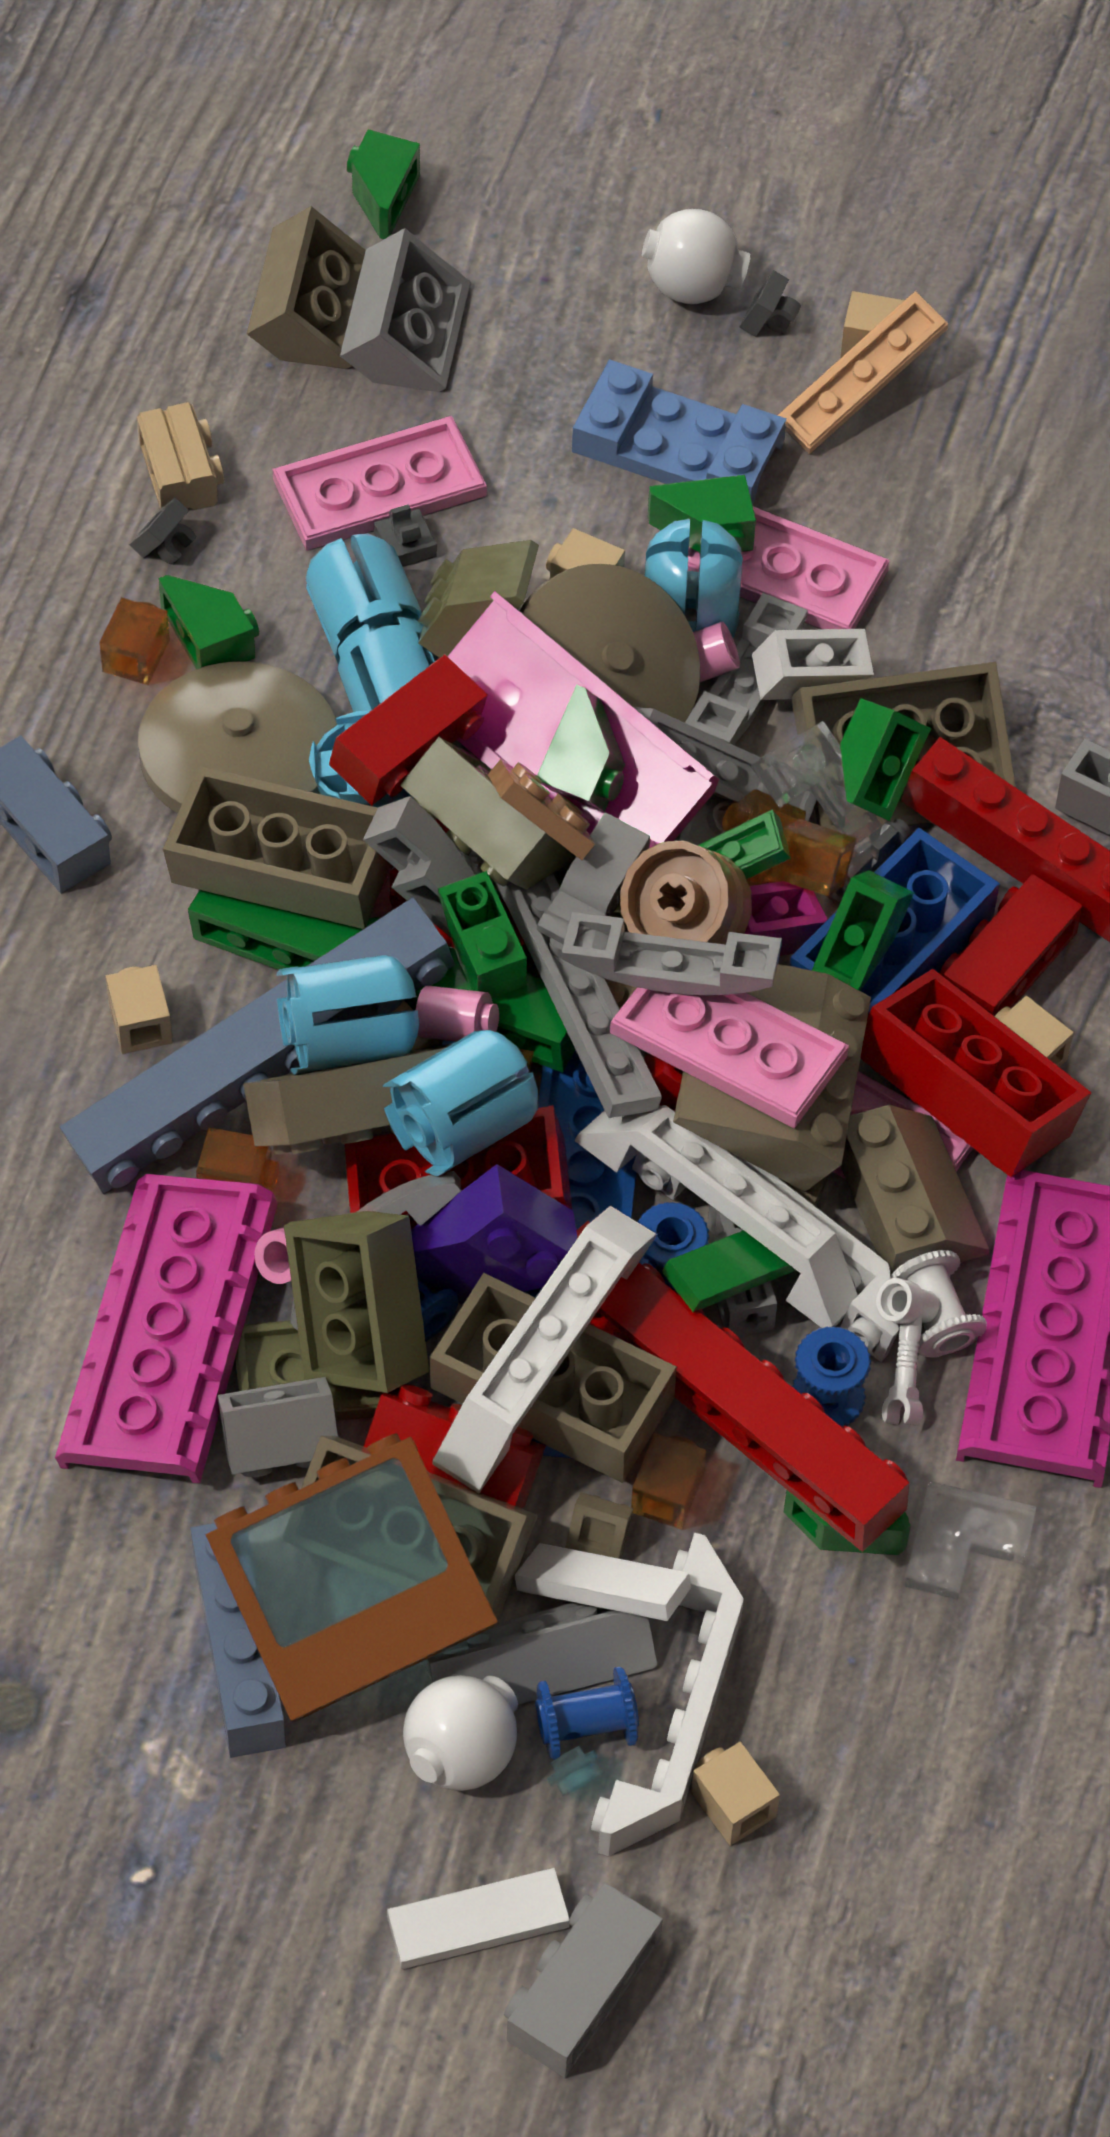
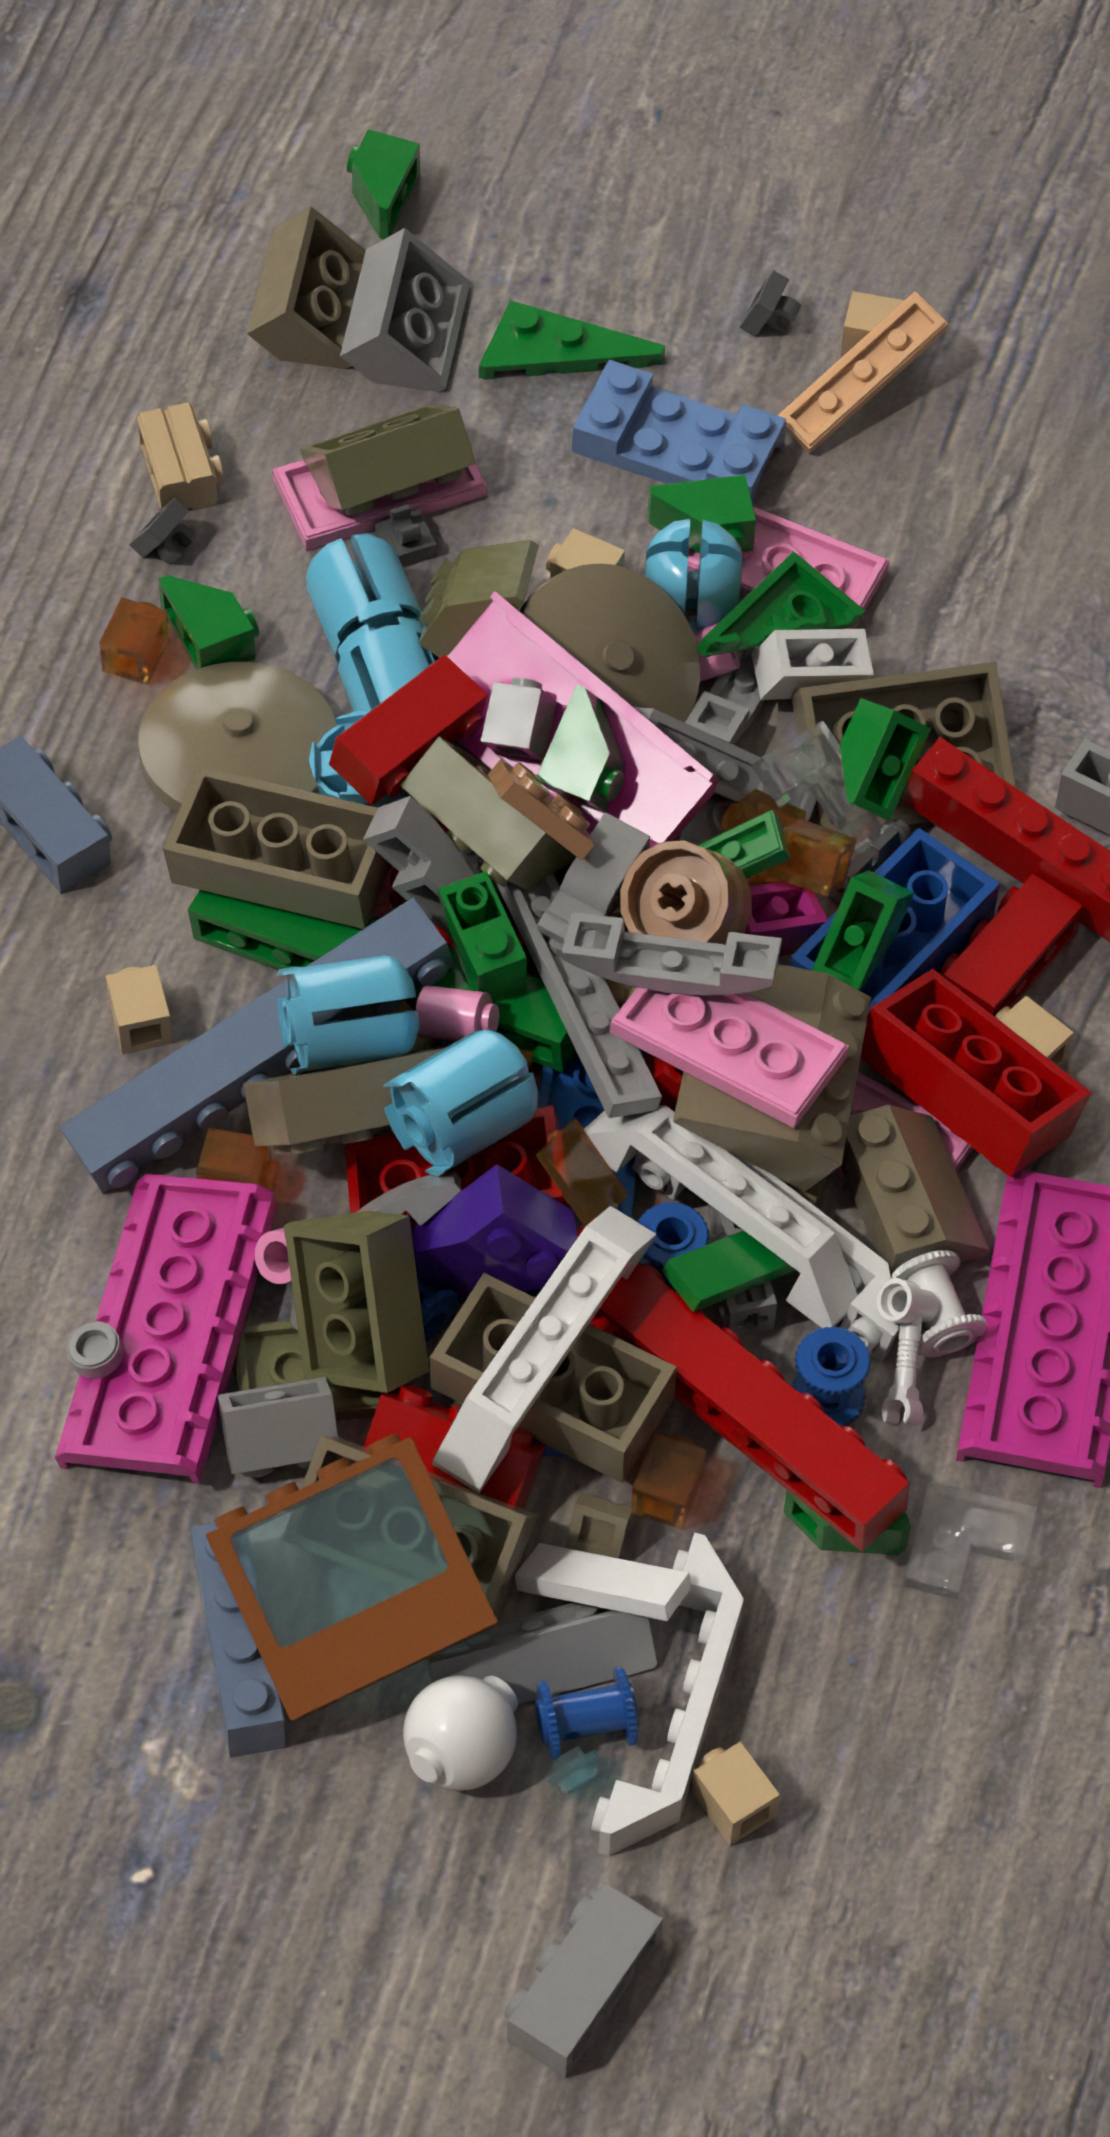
(94, 1350): none -> light grey tile
(390, 457): none -> olive slope
(478, 1918): white tile -> none
(519, 719): none -> brick
(559, 344): none -> green wing
(580, 1172): none -> clear orange piece
(694, 256): white brick -> none
(787, 599): none -> green wing

